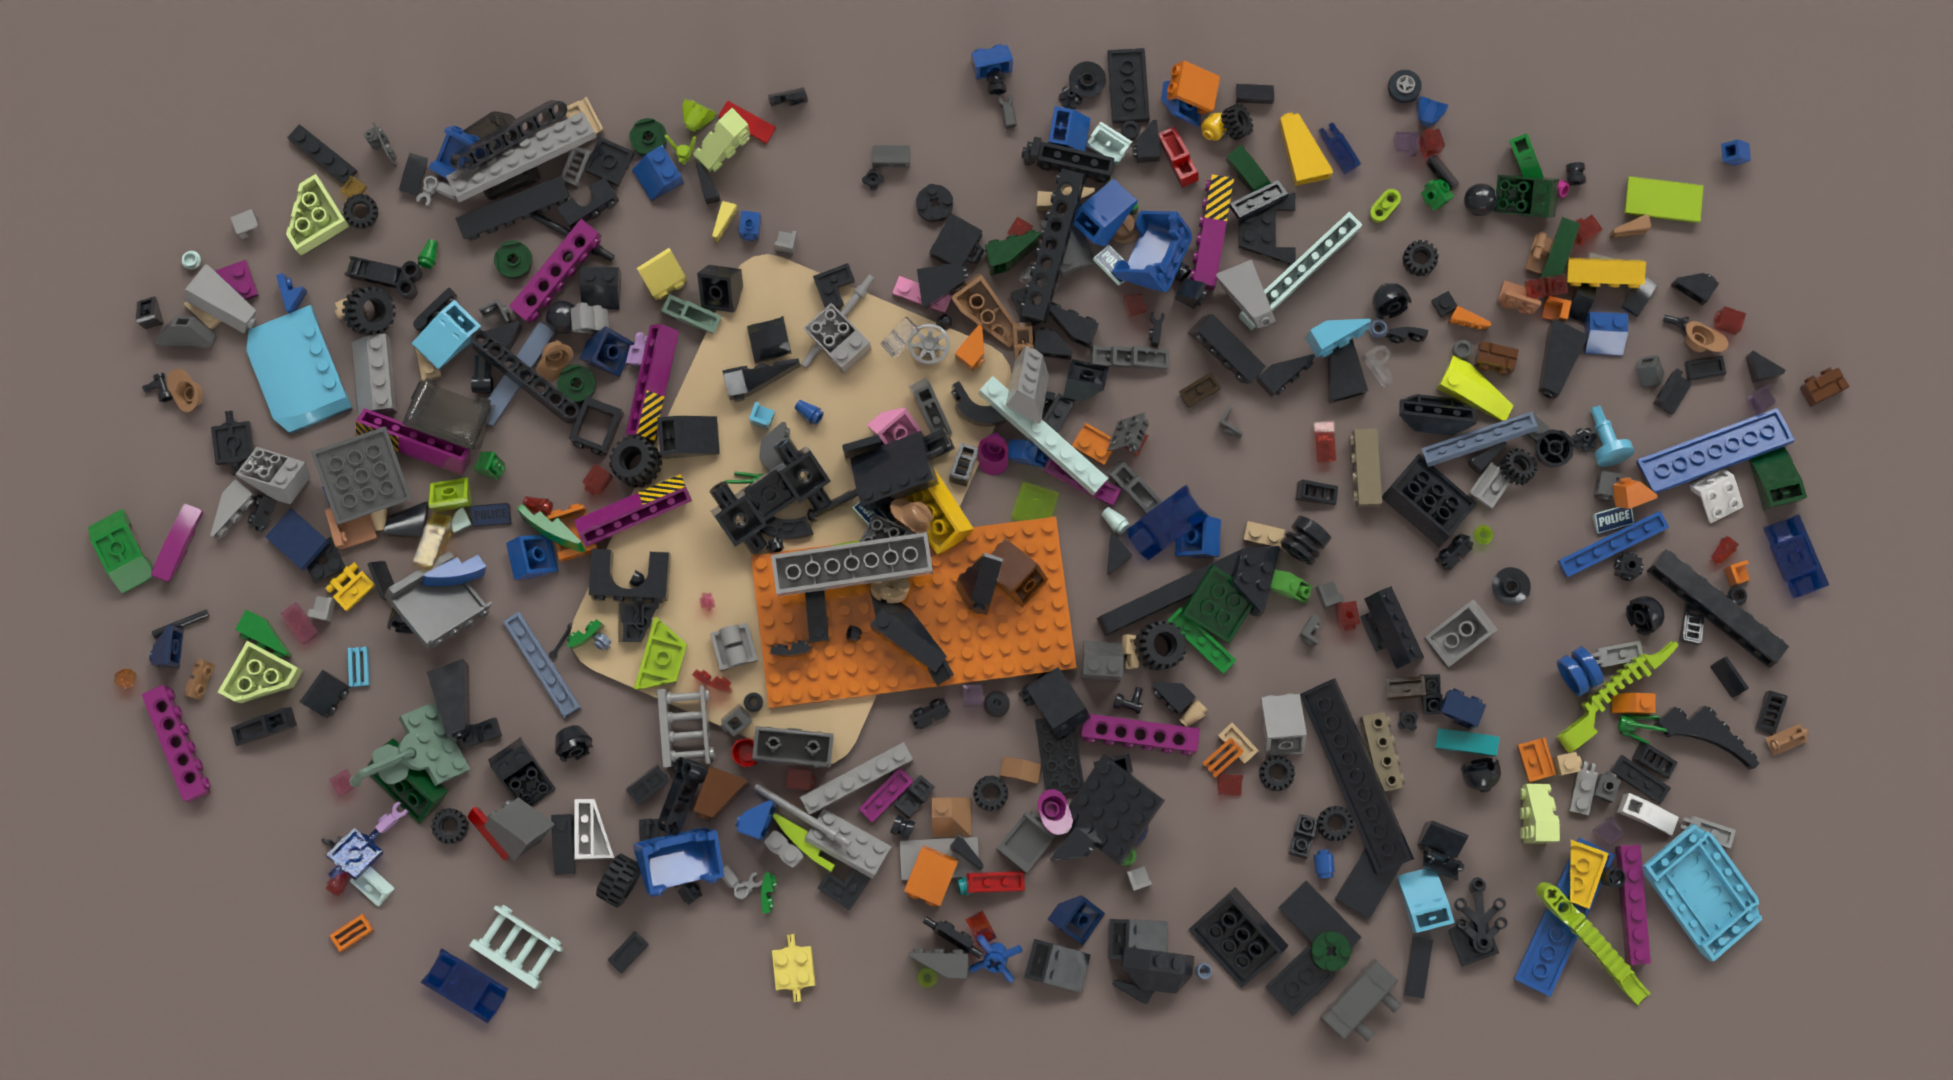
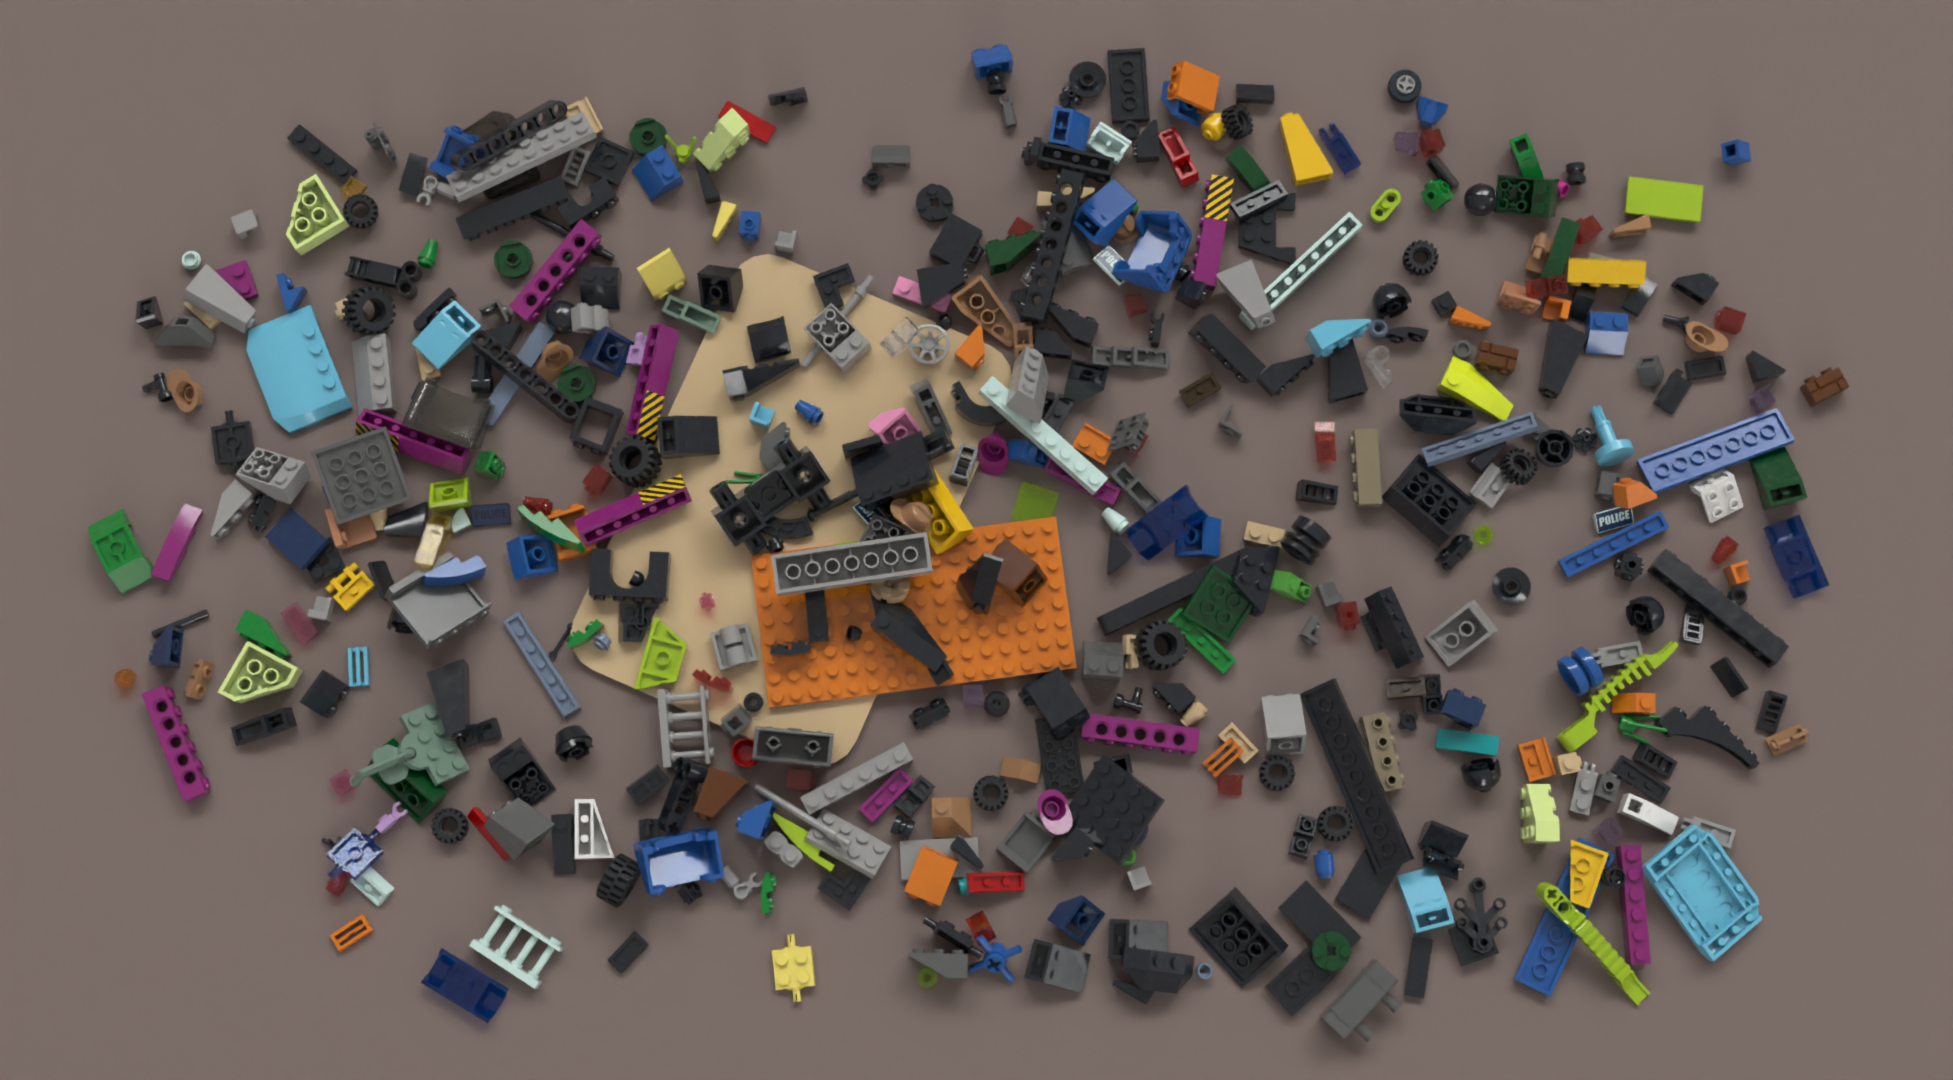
(696, 115): lime brick -> none

